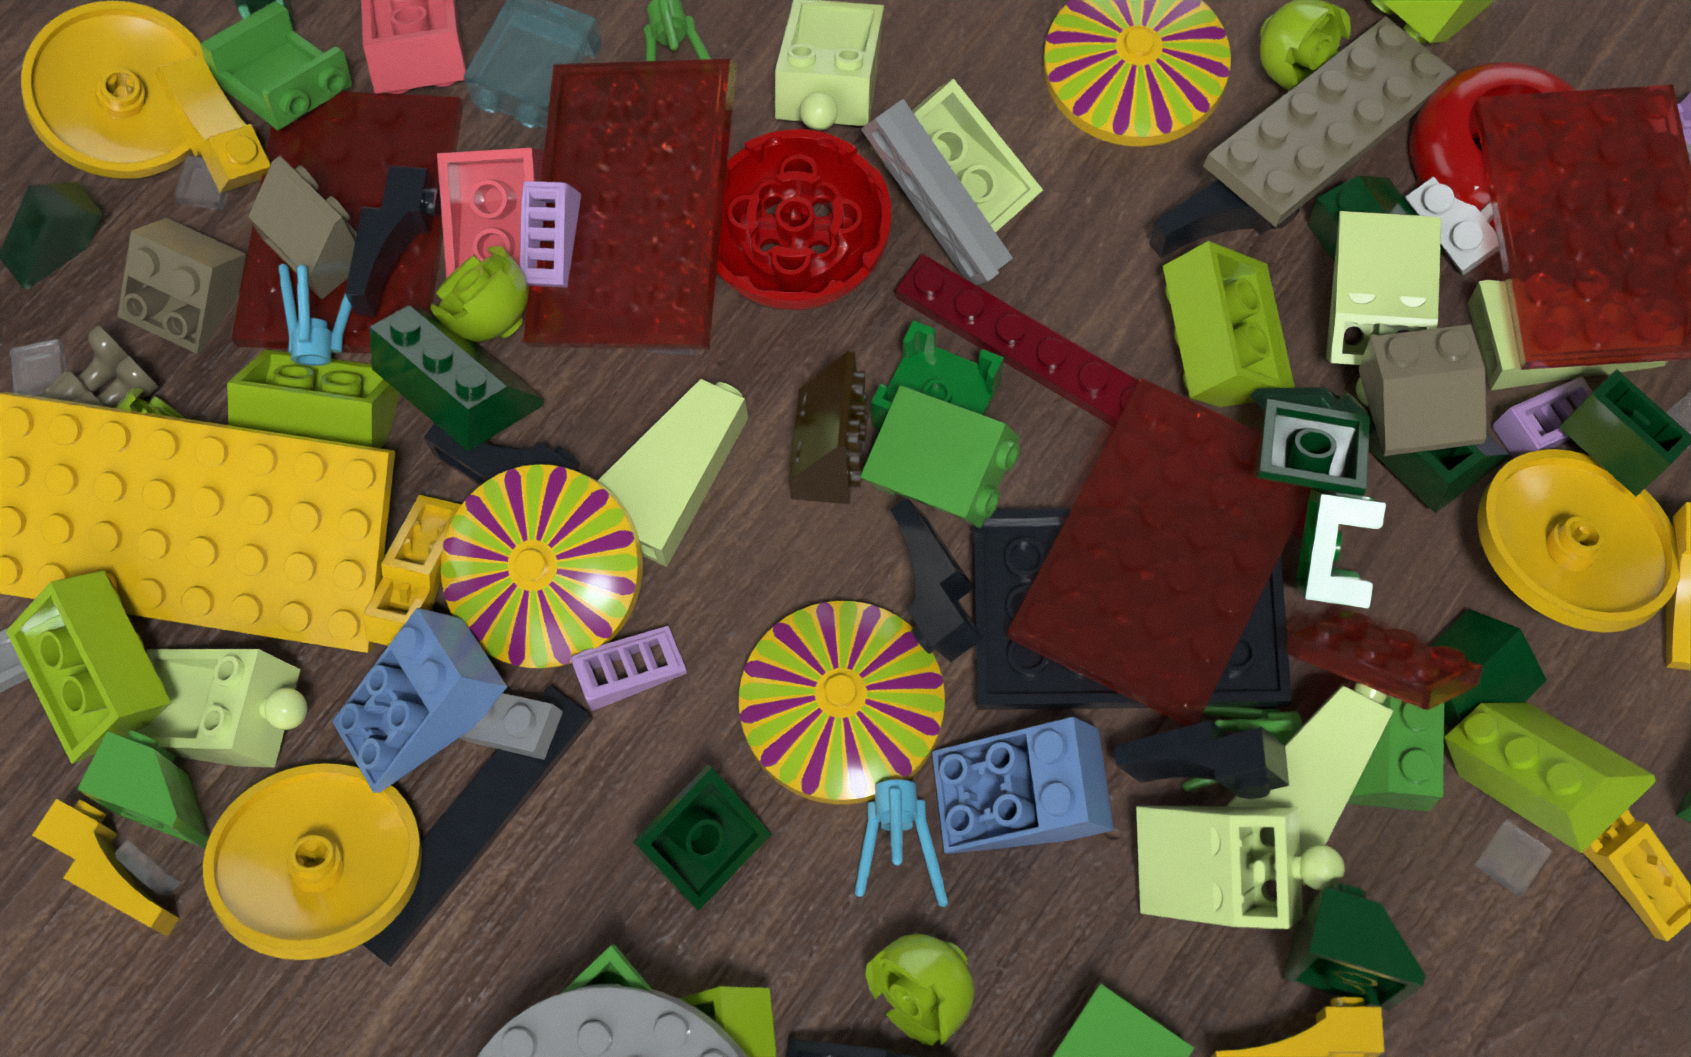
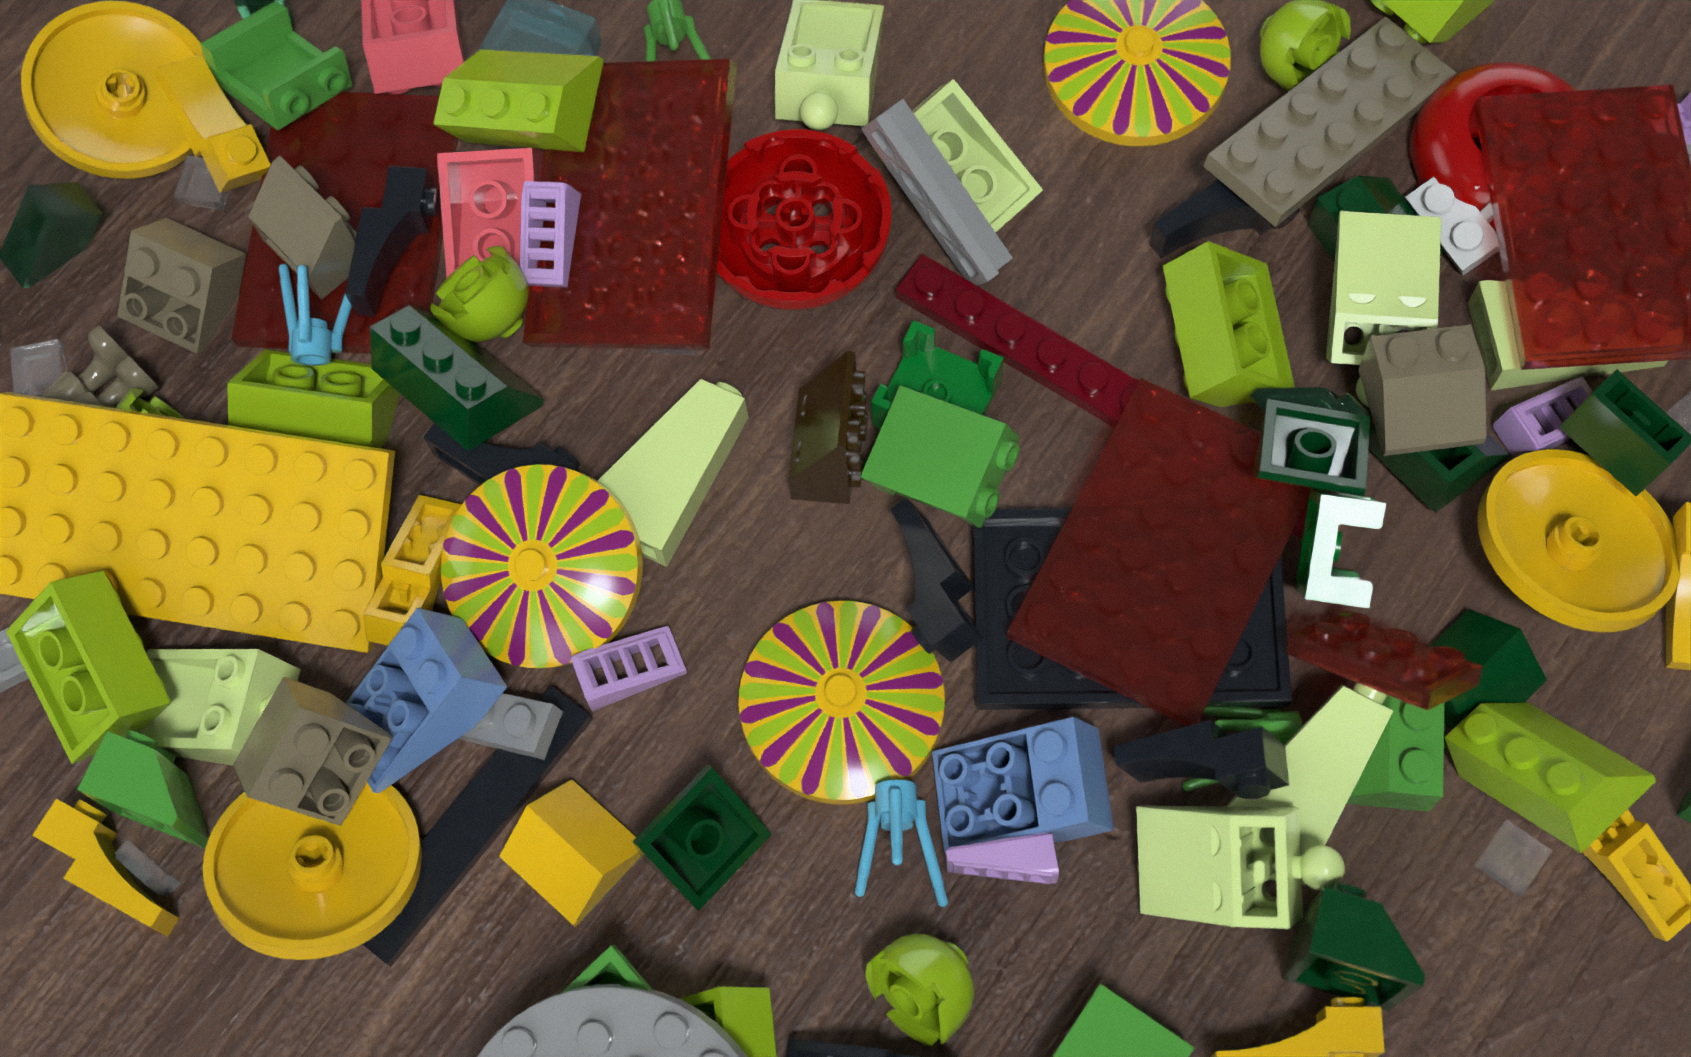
(310, 753): none -> dark tan slope
(521, 99): none -> lime slope
(570, 850): none -> yellow slope
(1017, 858): none -> lavender slope

